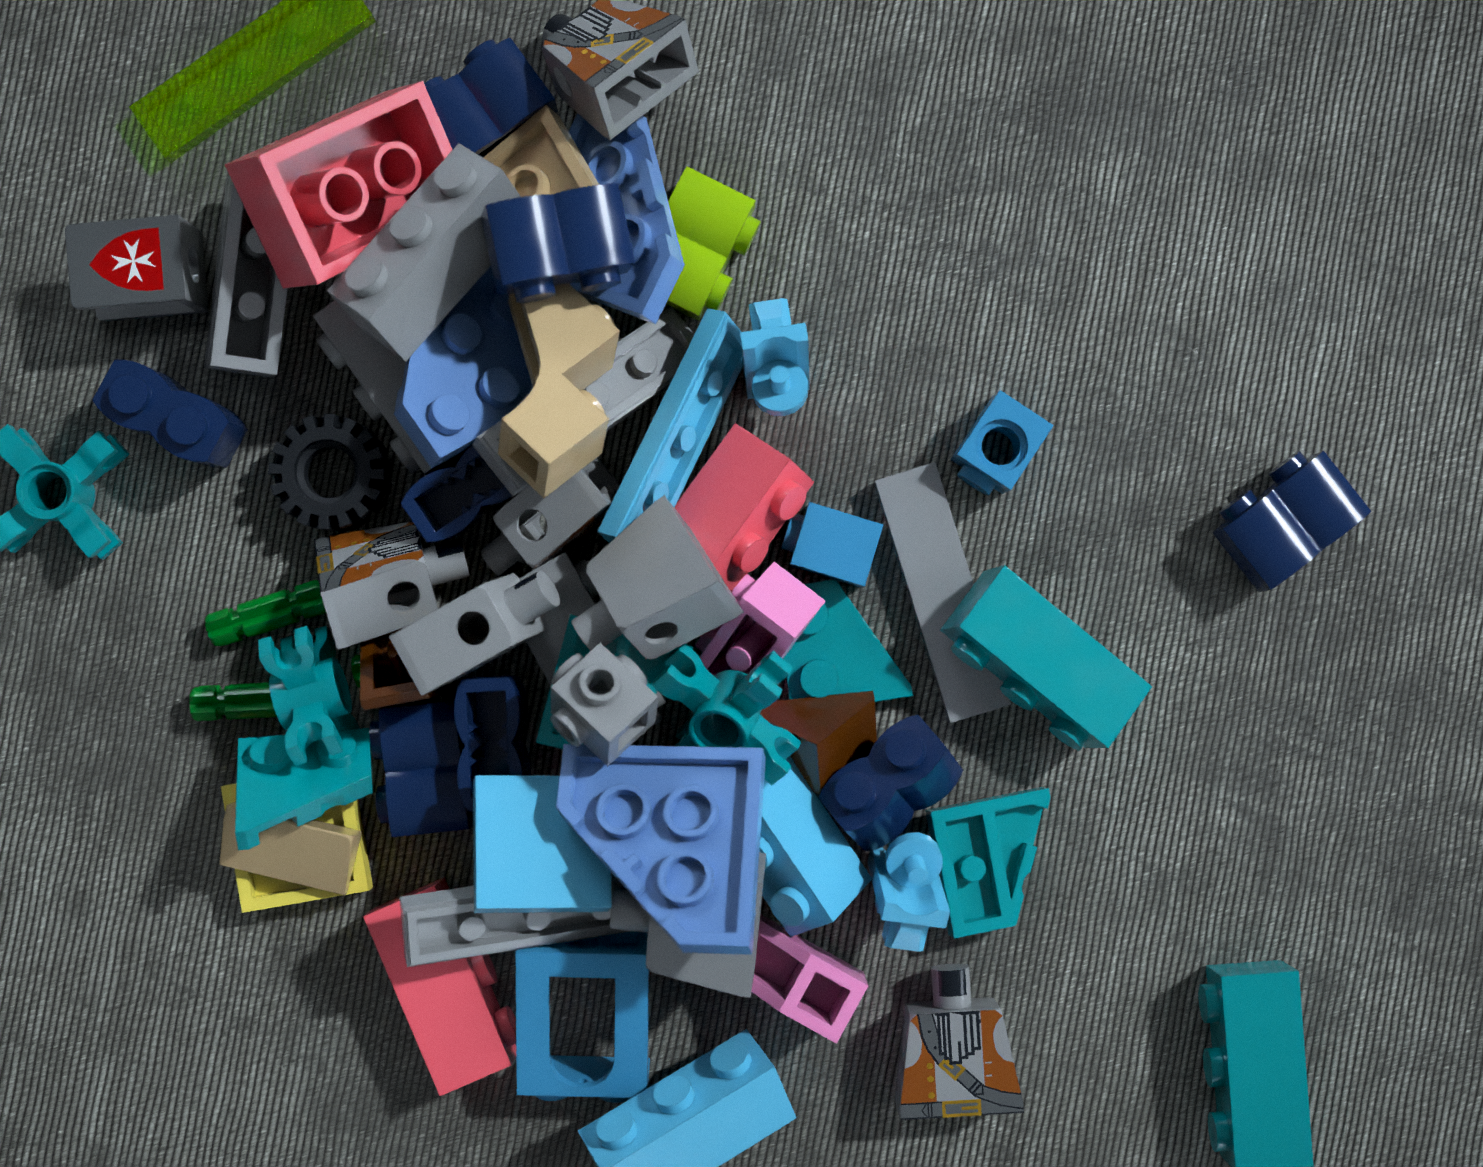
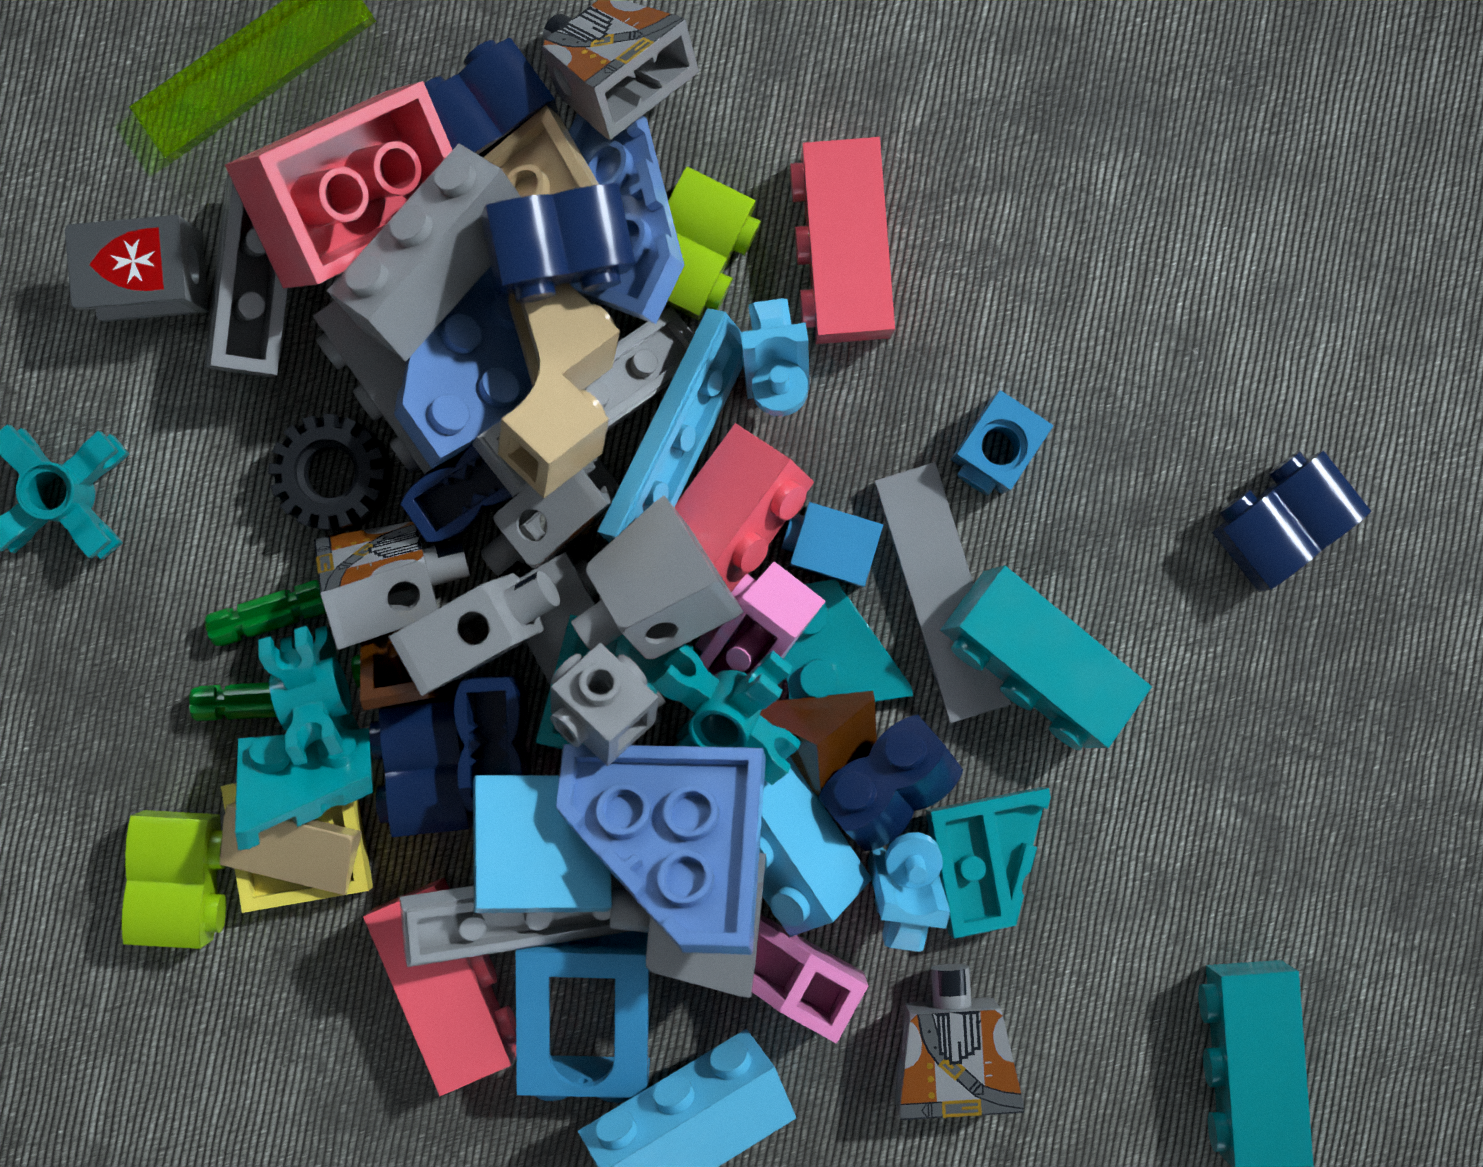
(172, 880): none -> lime brick
(175, 418): dark blue brick -> none
(844, 240): none -> coral brick

